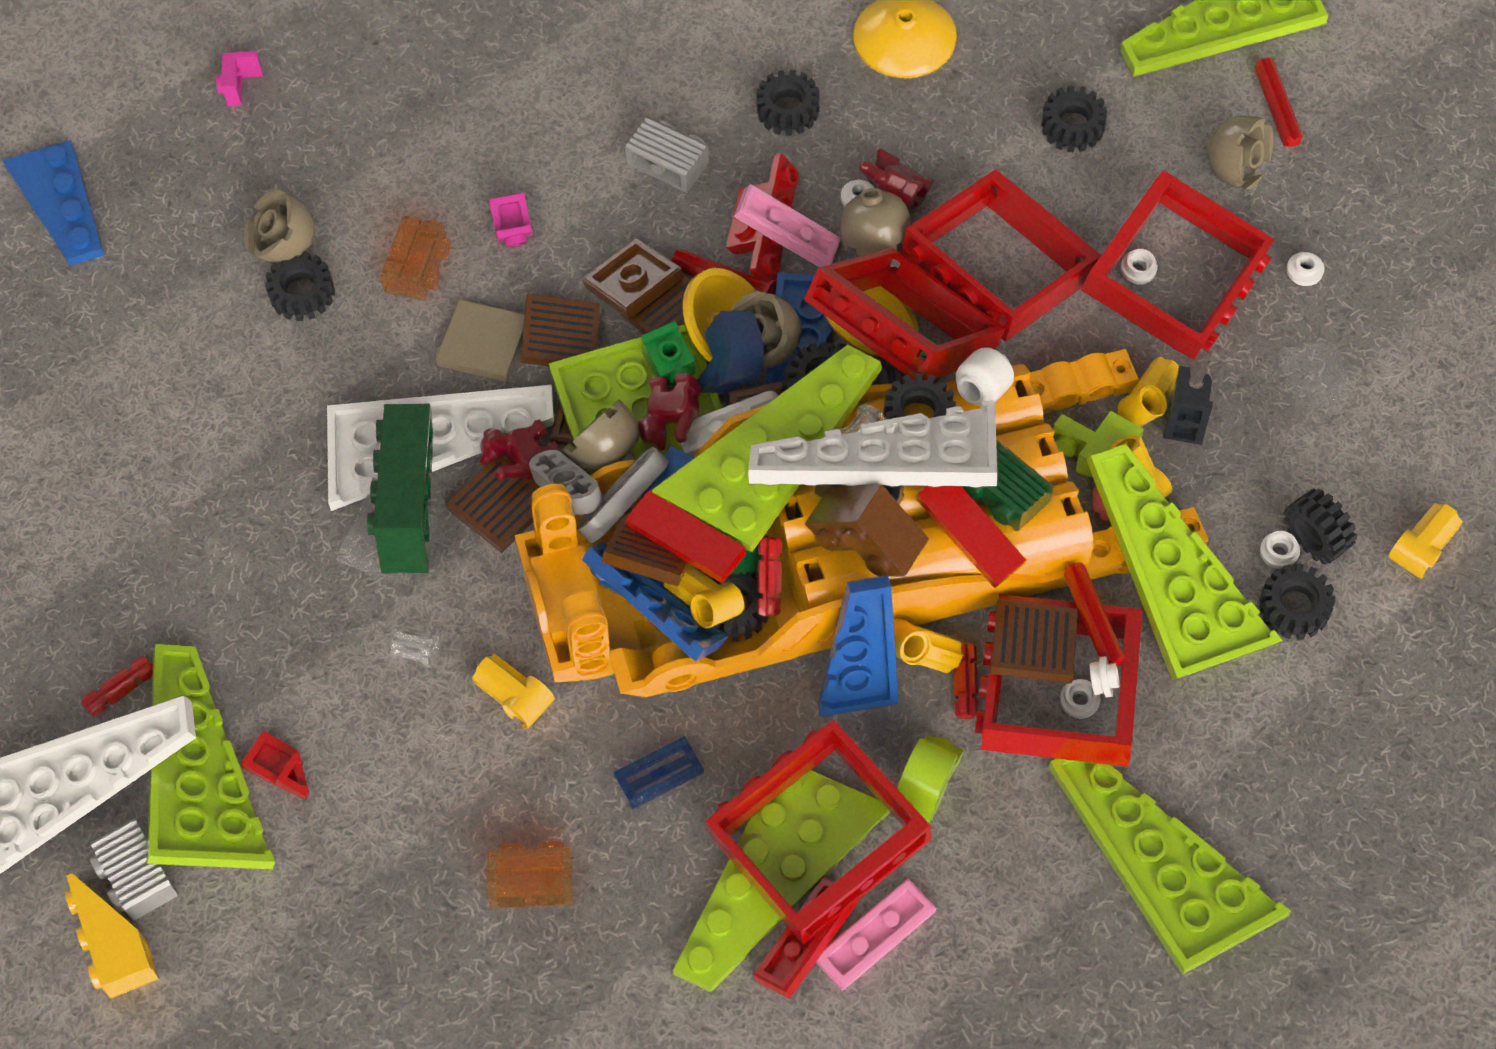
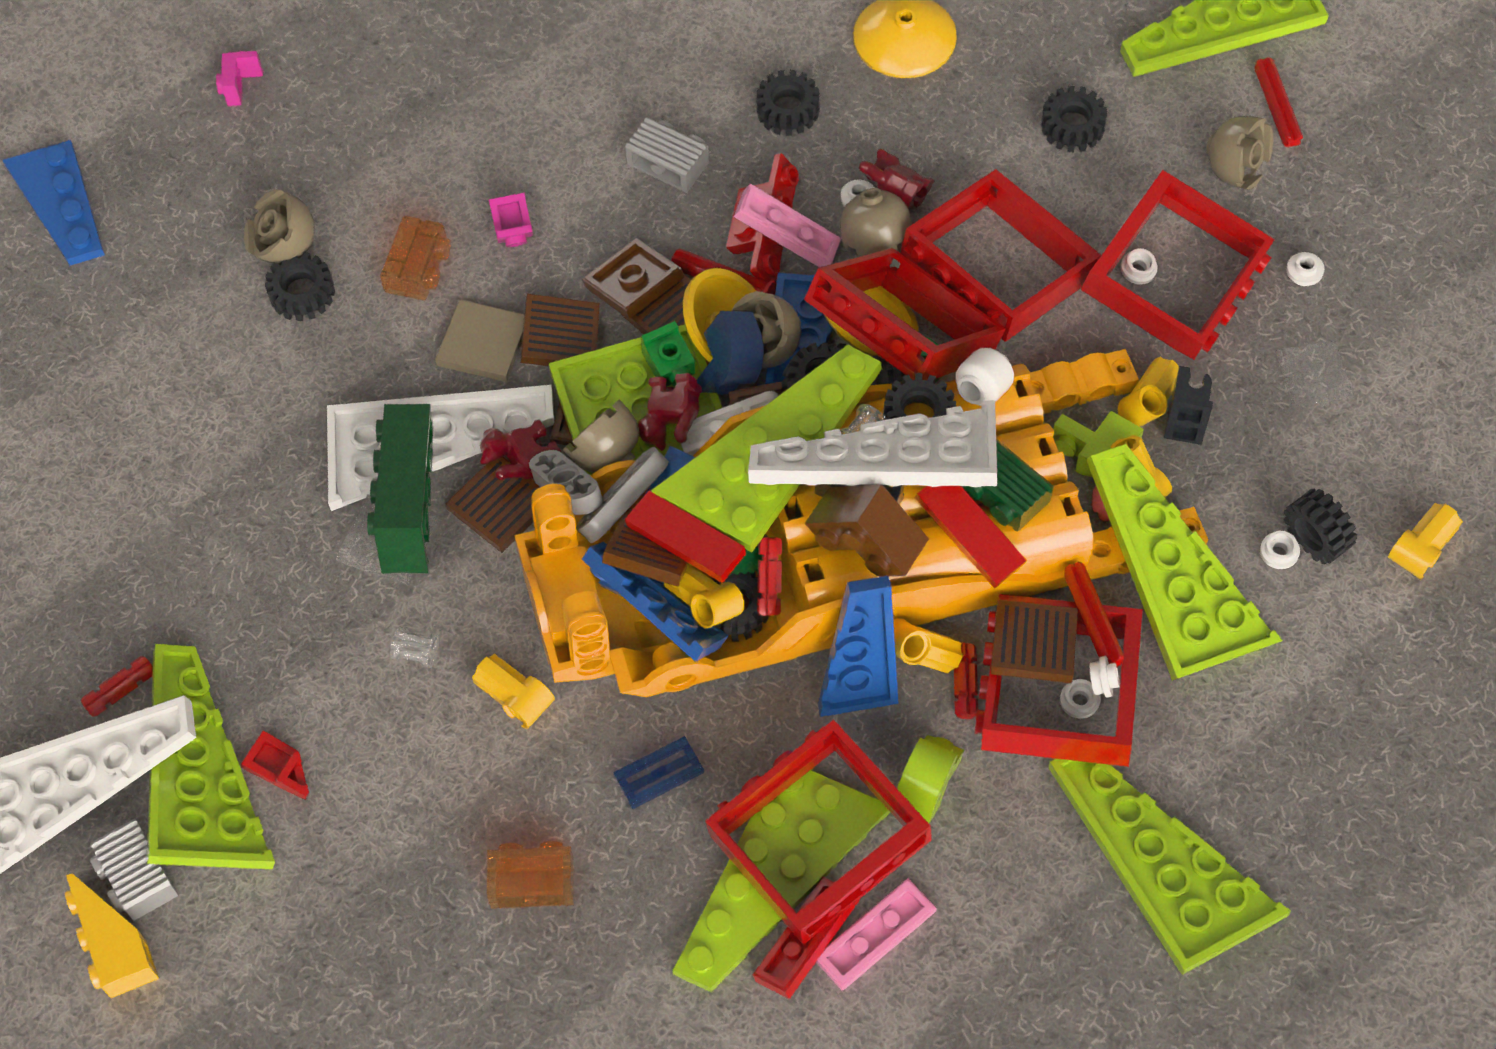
(1297, 580): black tyre -> none

